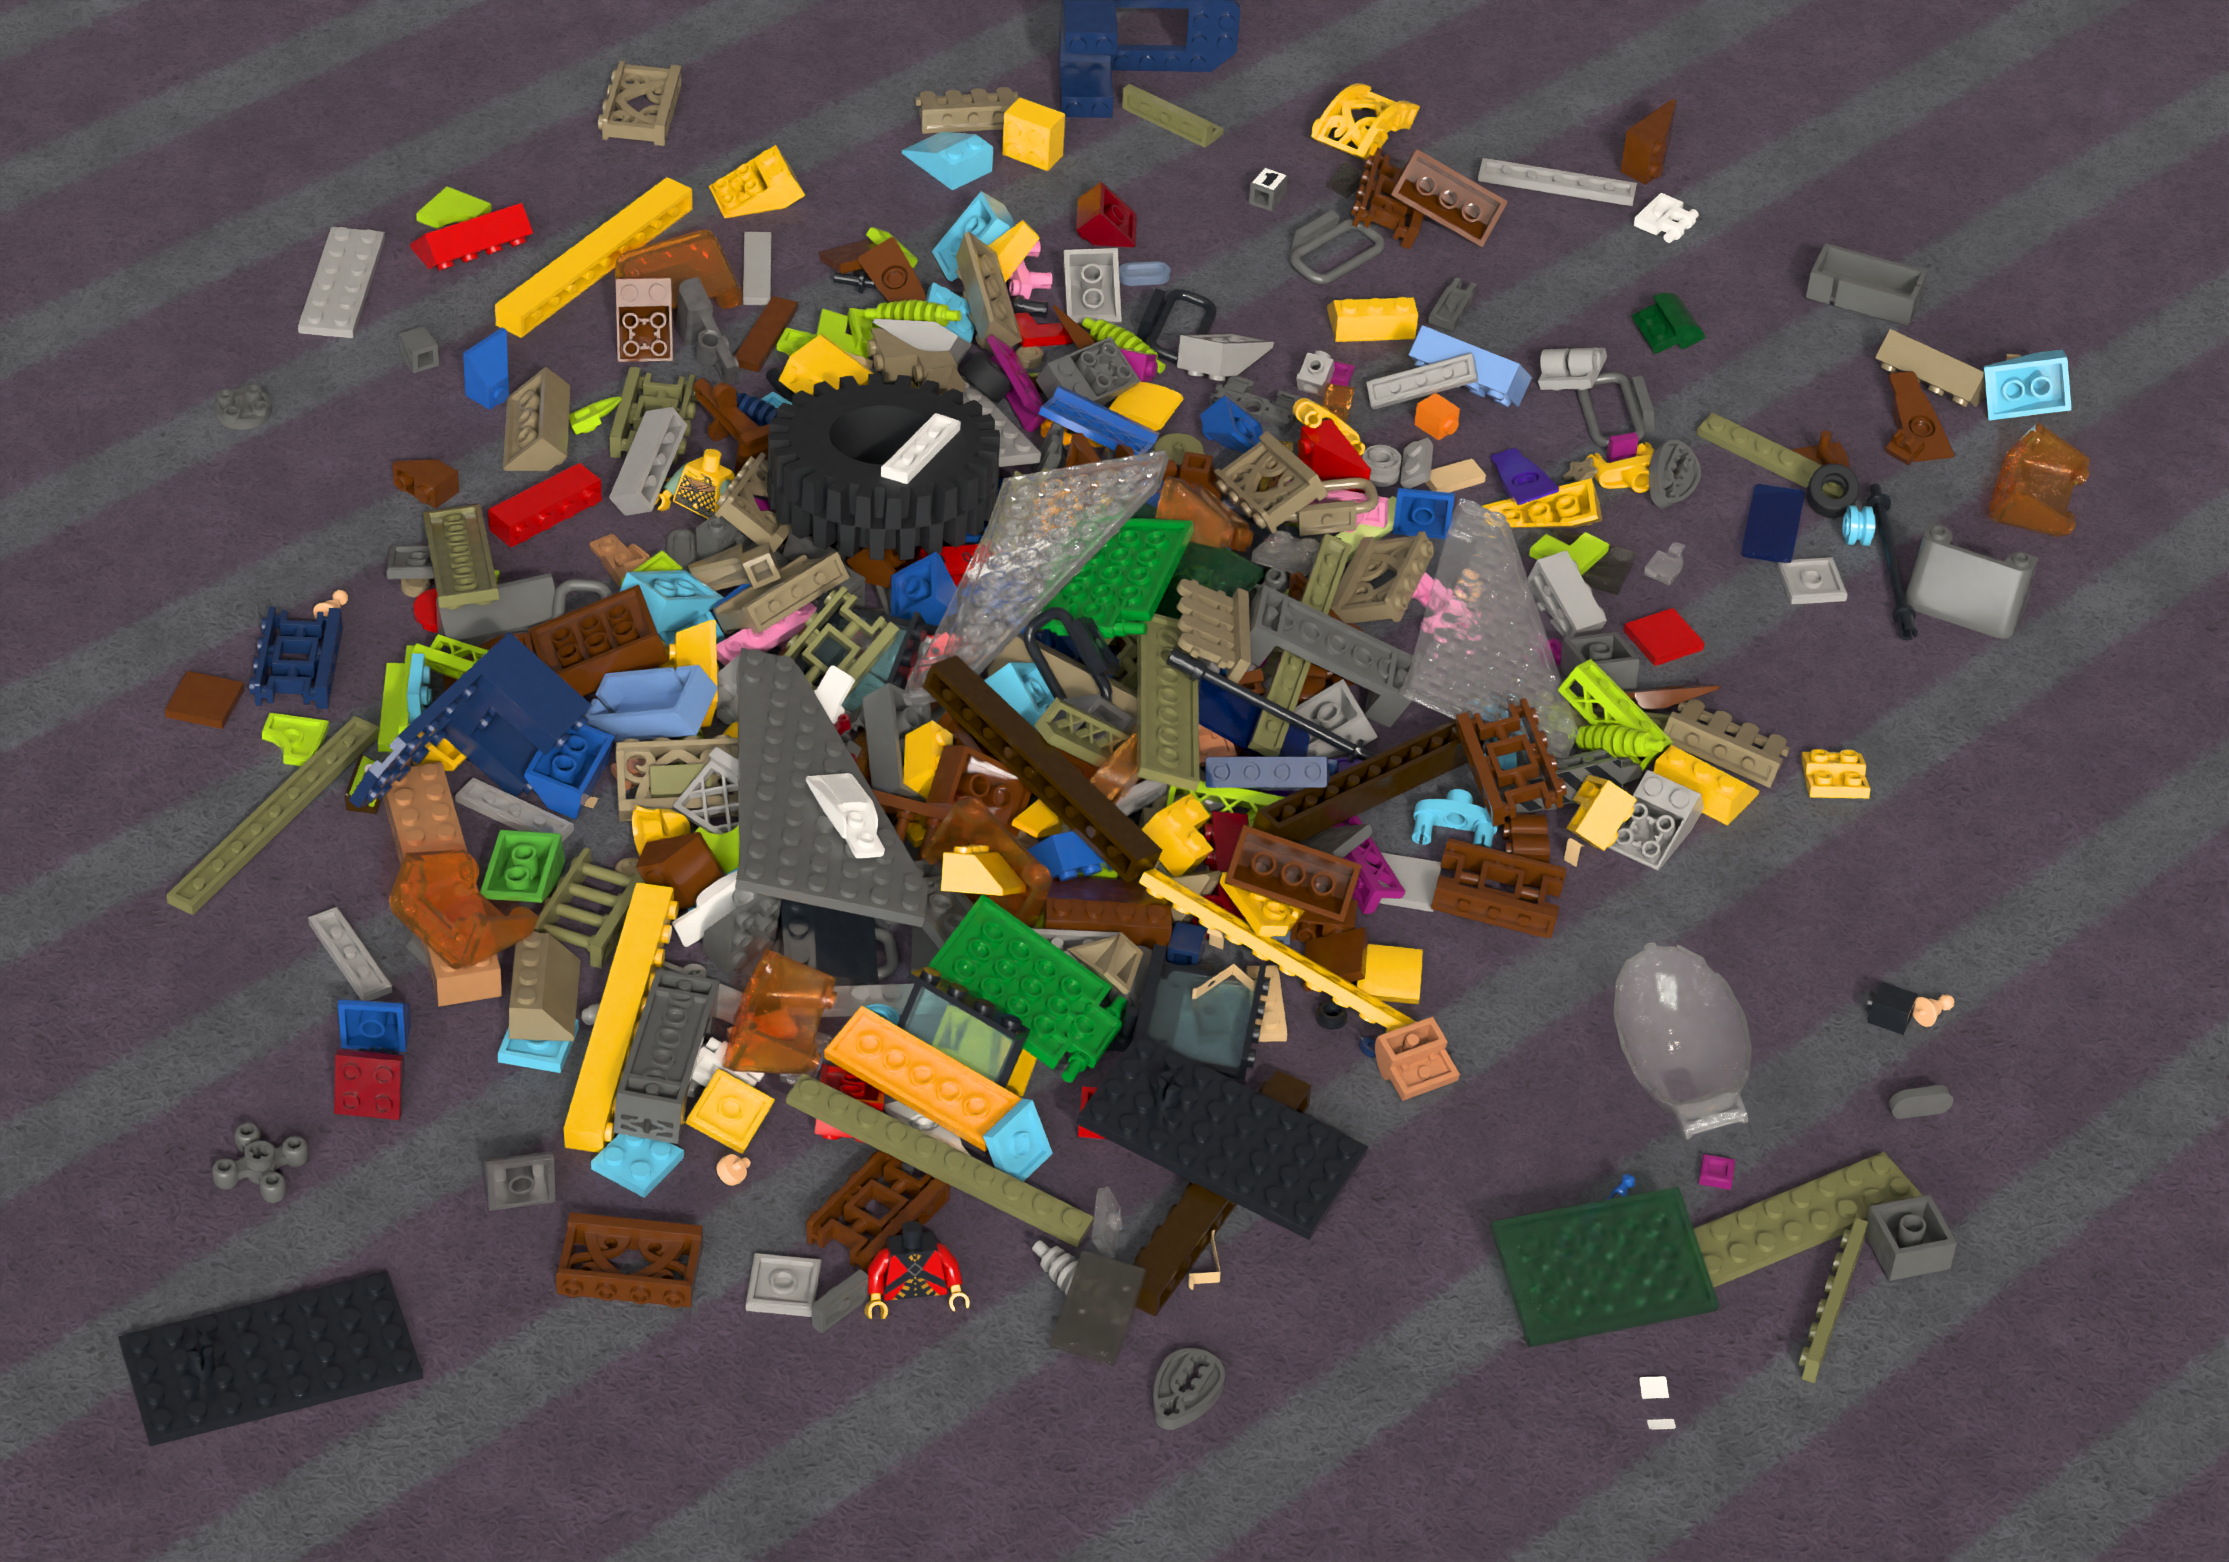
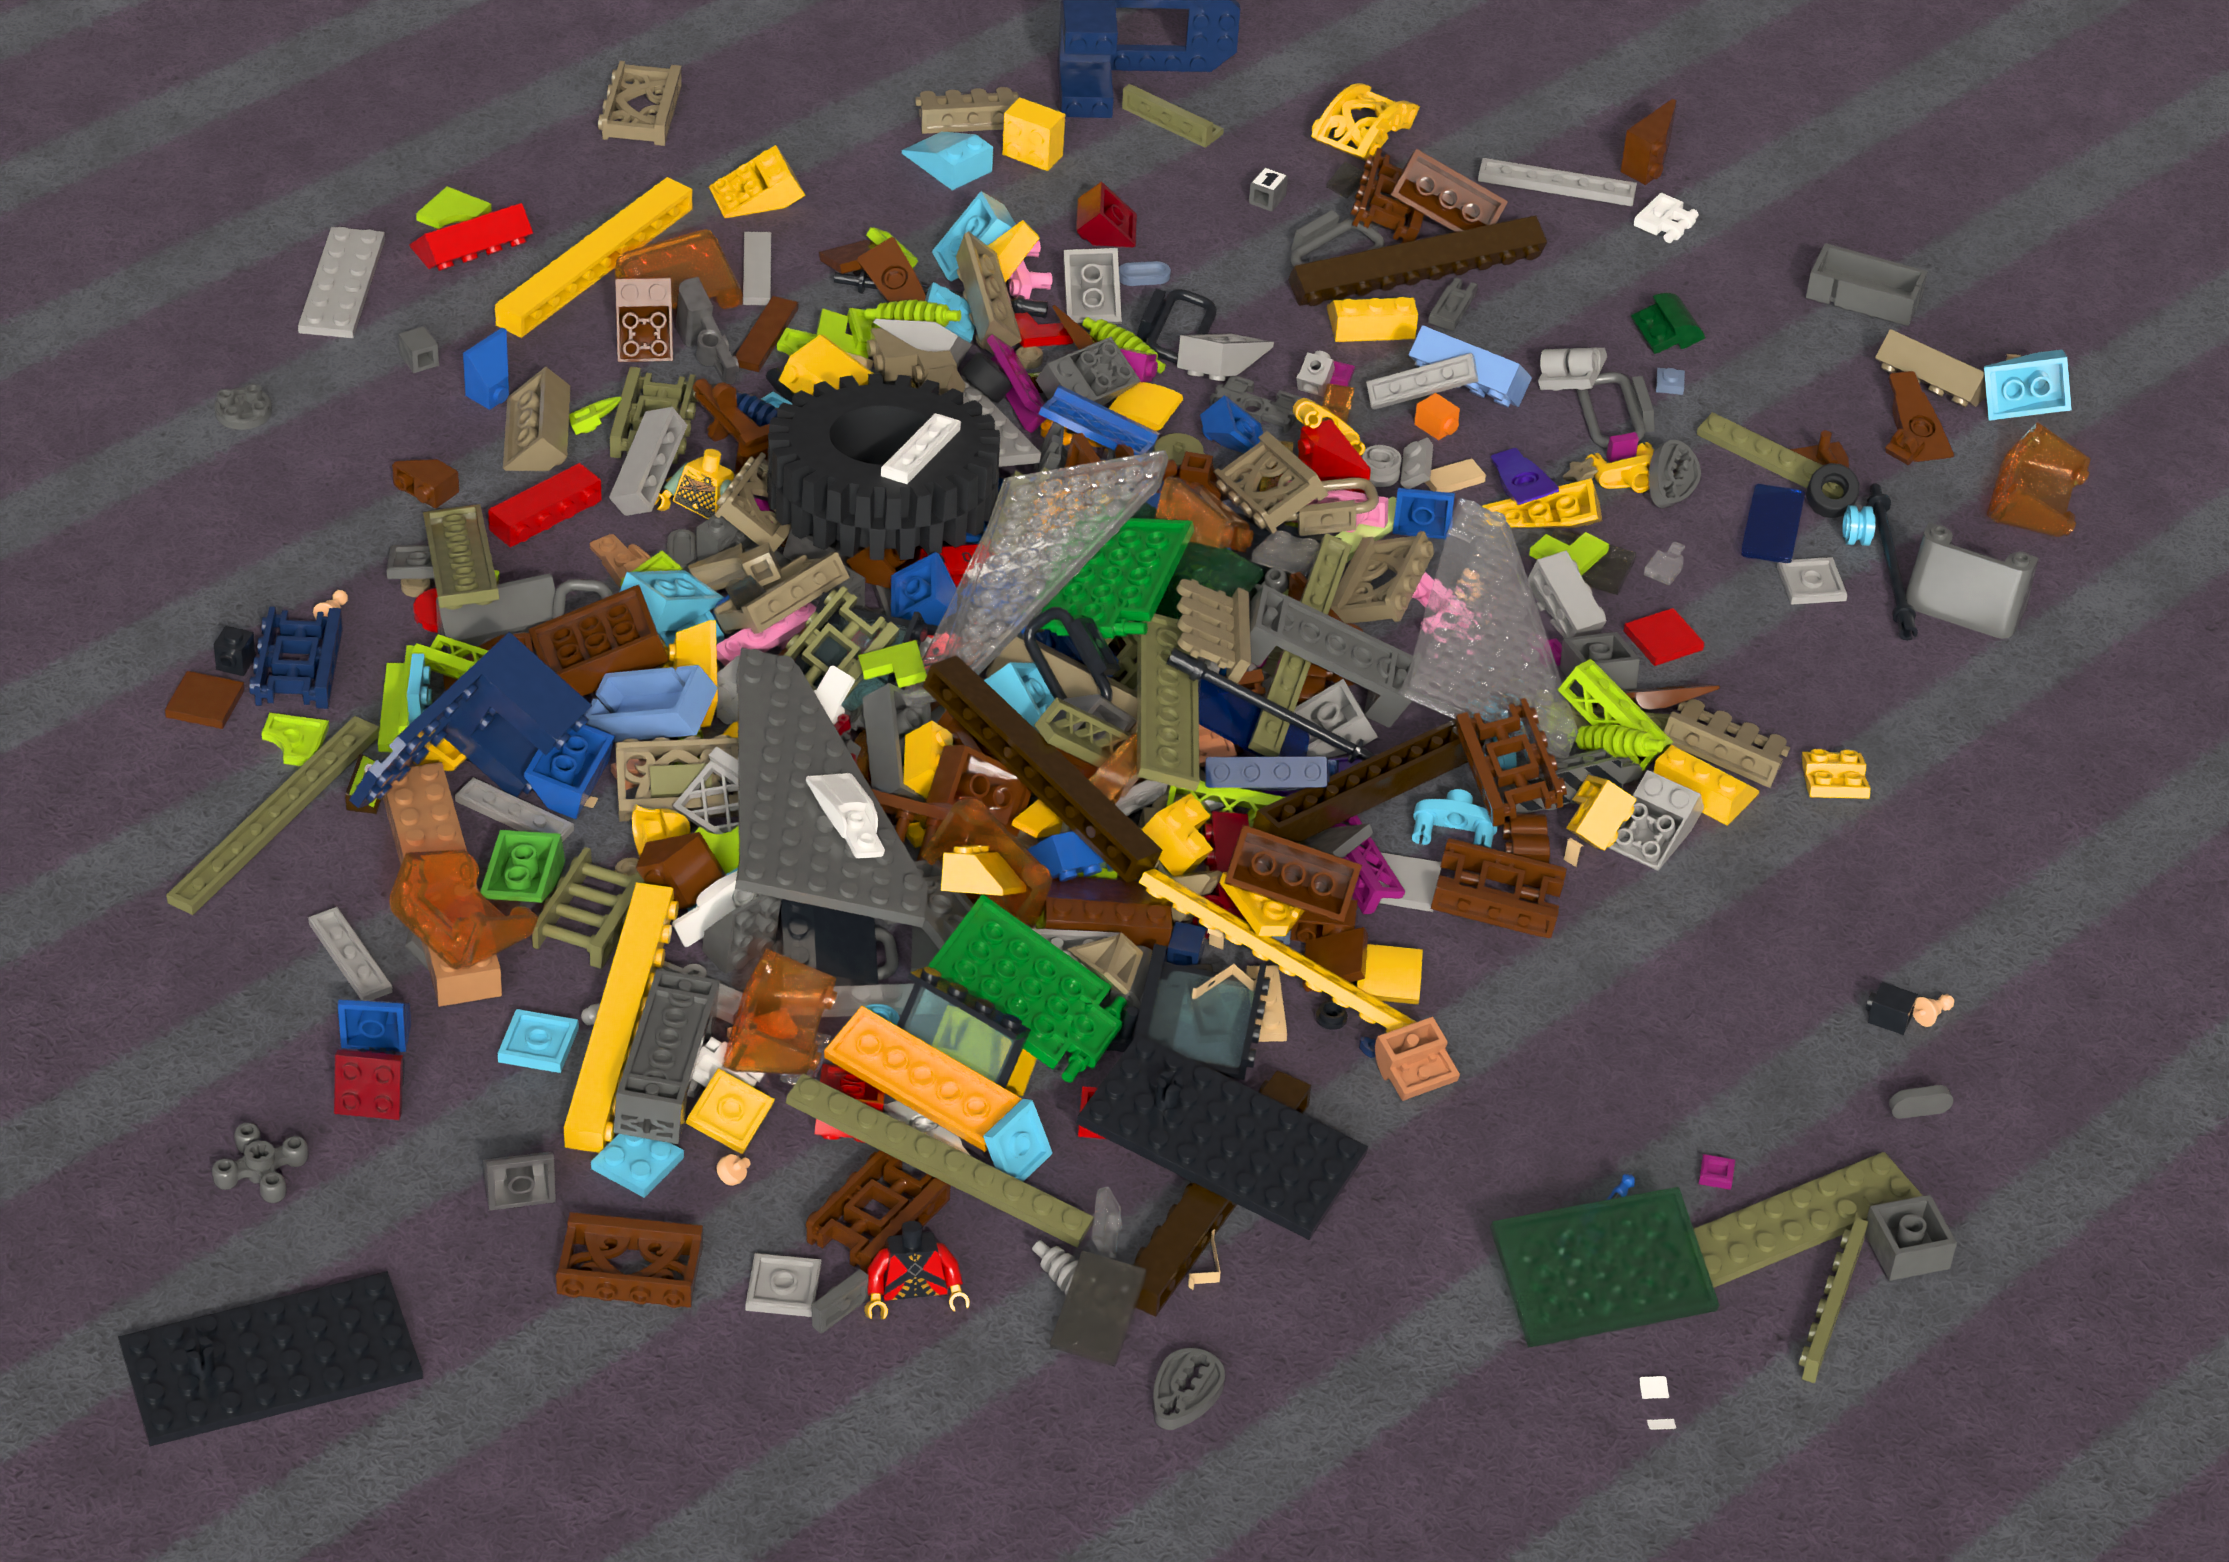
(234, 650): none -> black brick
(543, 990): dark tan slope -> none
(744, 590): none -> clear smoke slope
(901, 659): none -> lime tile
(1417, 261): none -> dark brown brick
(1670, 381): none -> sand blue plate
(1683, 1037): clear windscreen -> none

